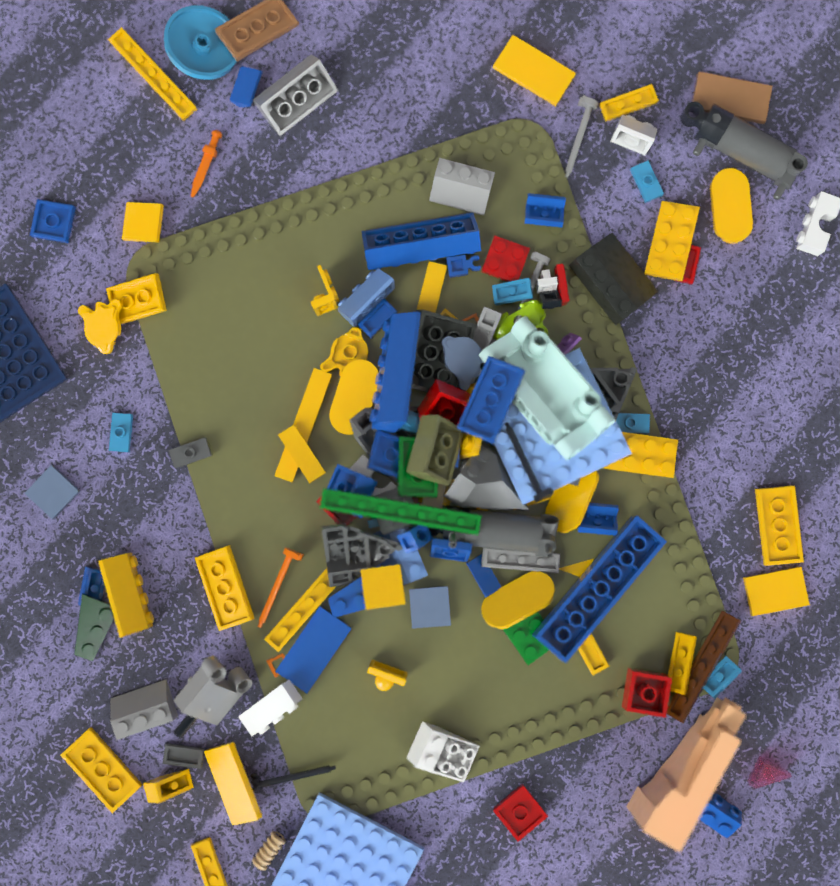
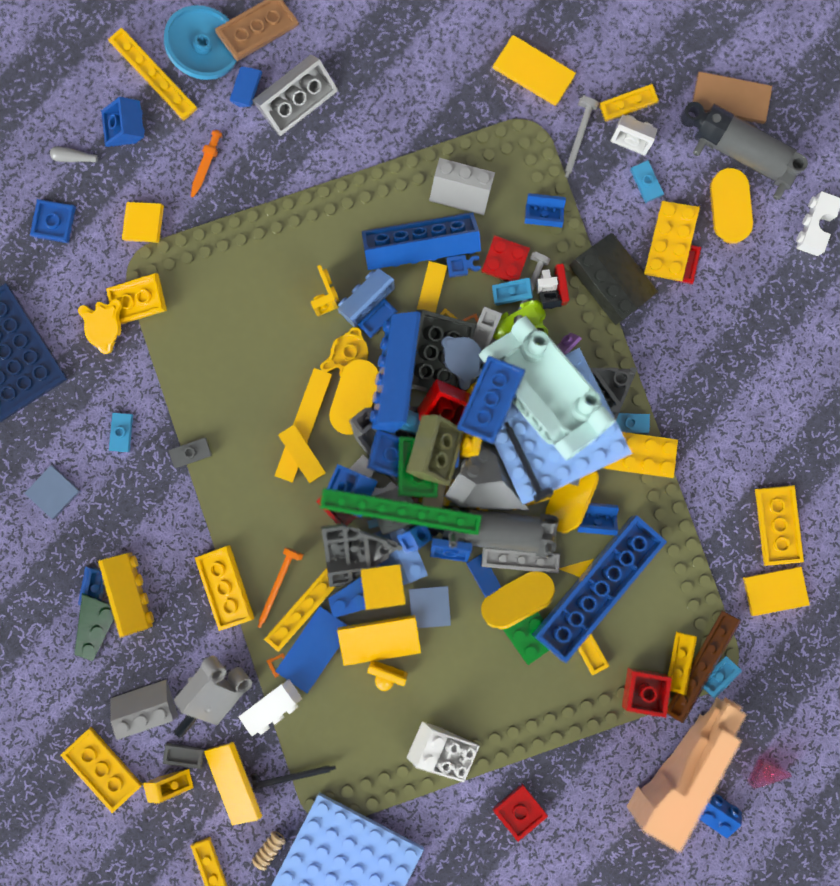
(64, 154): none -> light grey piece
(122, 122): none -> blue slope
(379, 640): none -> yellow tile

